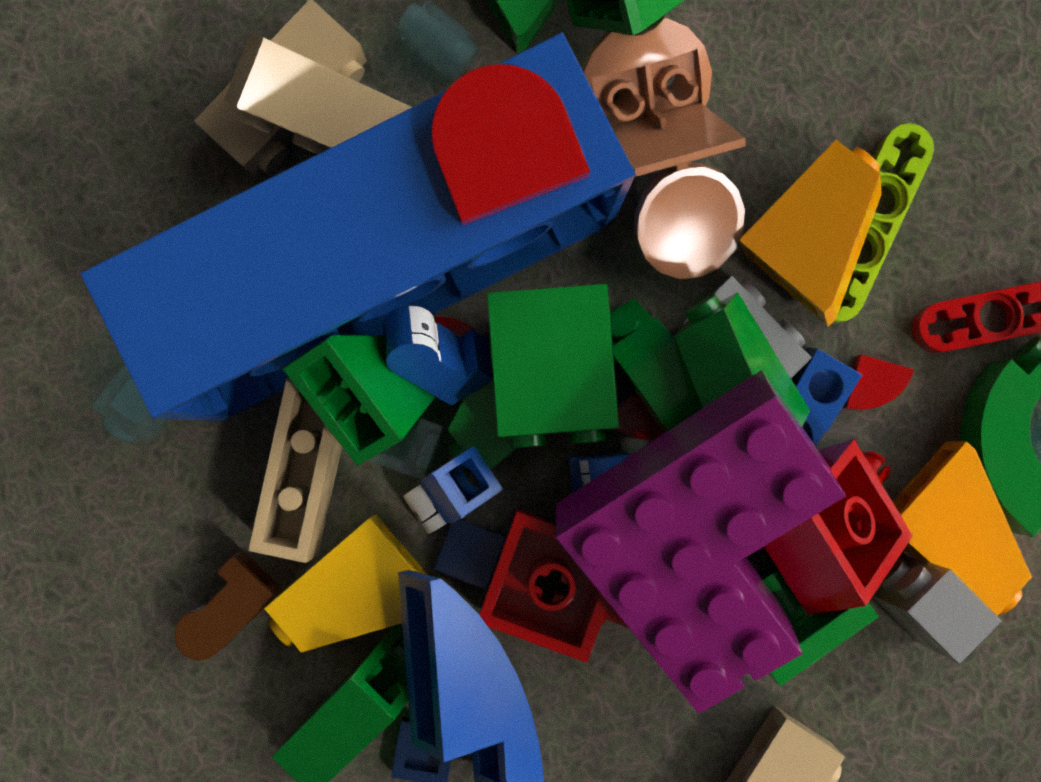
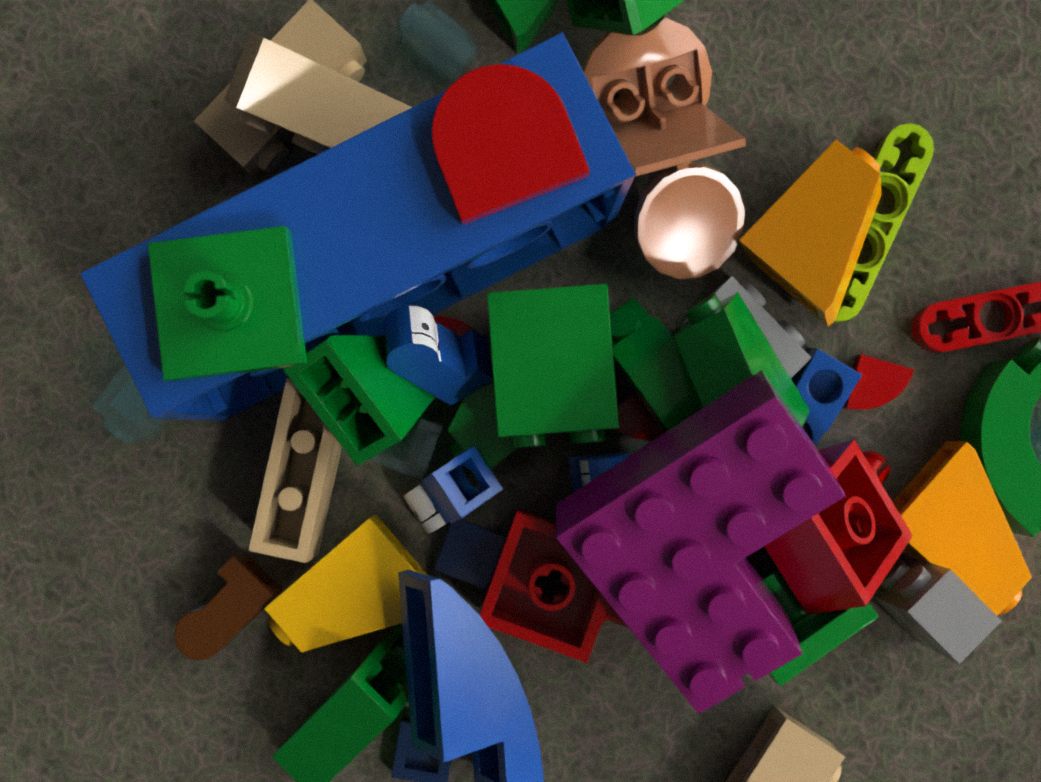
(227, 304): none -> green tile

